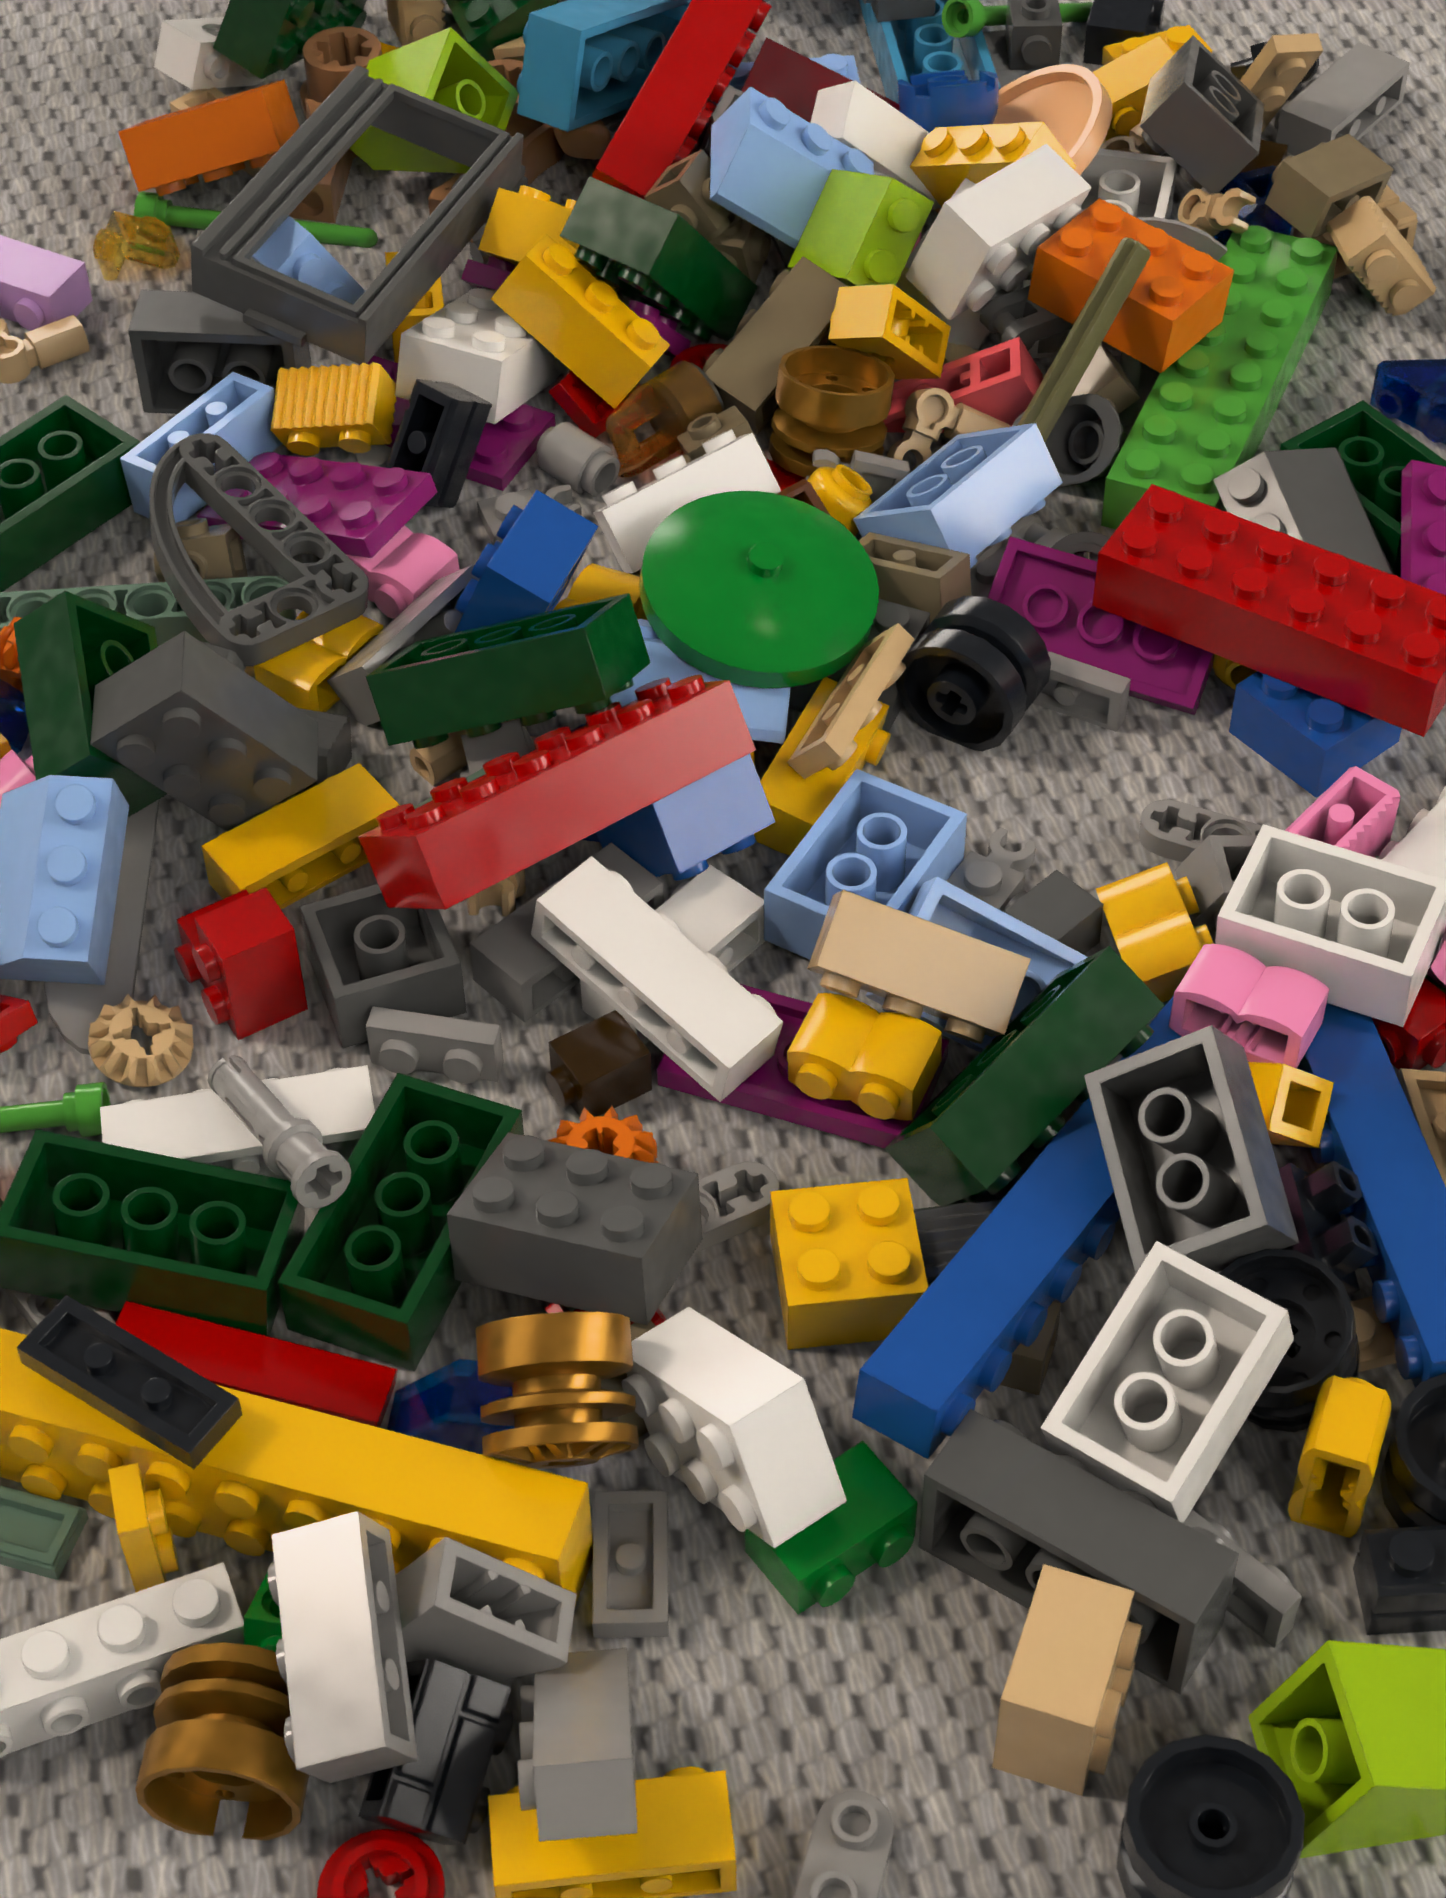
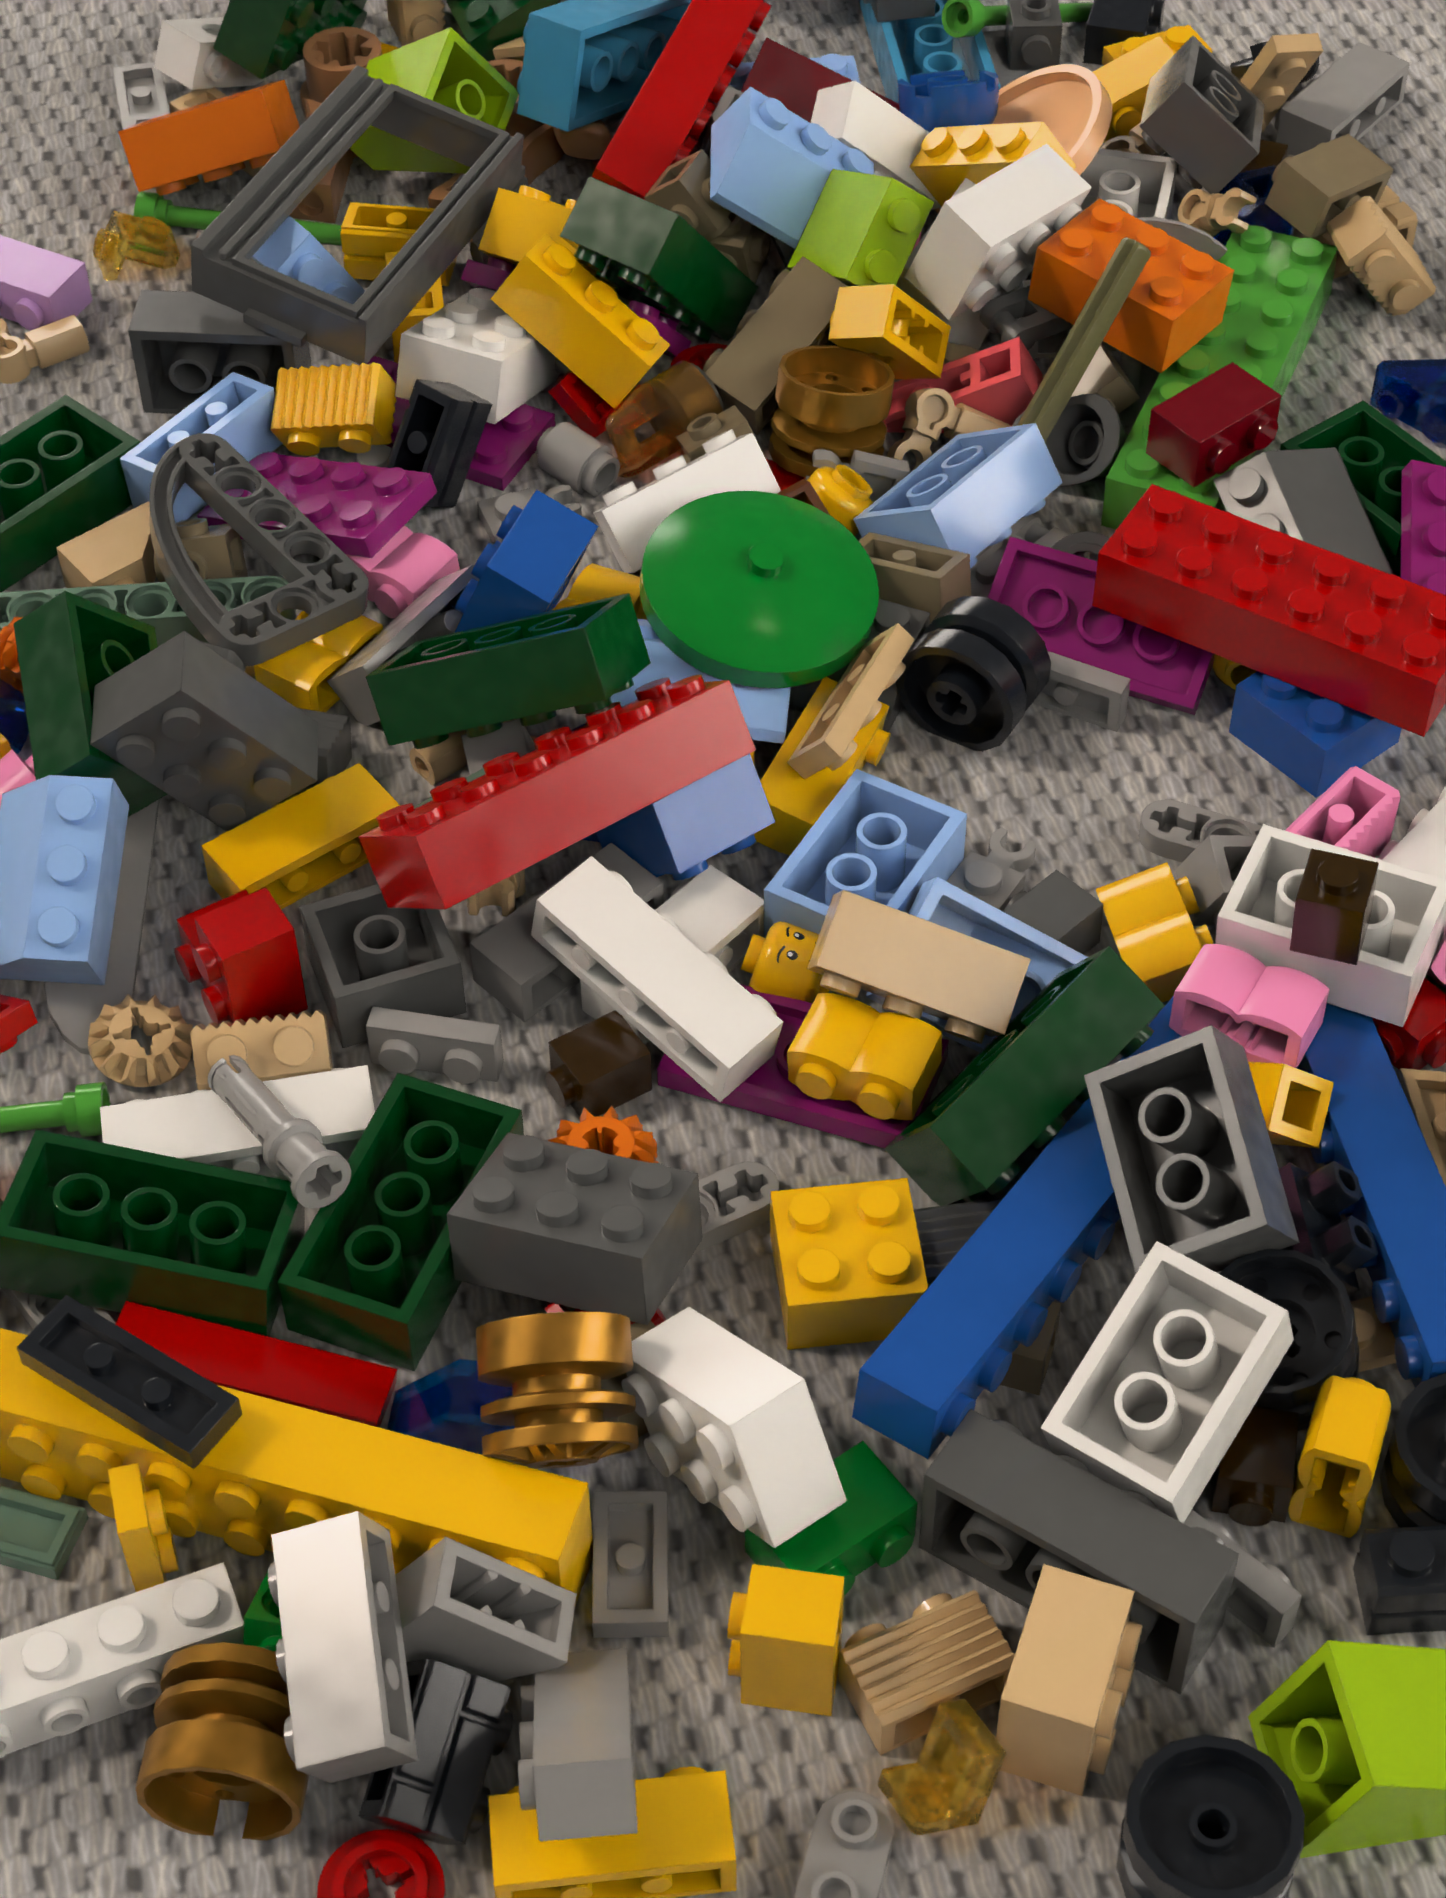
(111, 553): none -> tan slope
(140, 93): none -> light grey plate
(269, 1046): none -> tan brick
(377, 229): none -> yellow brick
(782, 961): none -> yellow head
(787, 1639): none -> yellow brick
(933, 1658): none -> tan brick
(951, 1775): none -> clear yellow bracket
(1213, 424): none -> dark red brick
(1258, 1469): none -> dark brown brick
(1333, 906): none -> dark brown brick

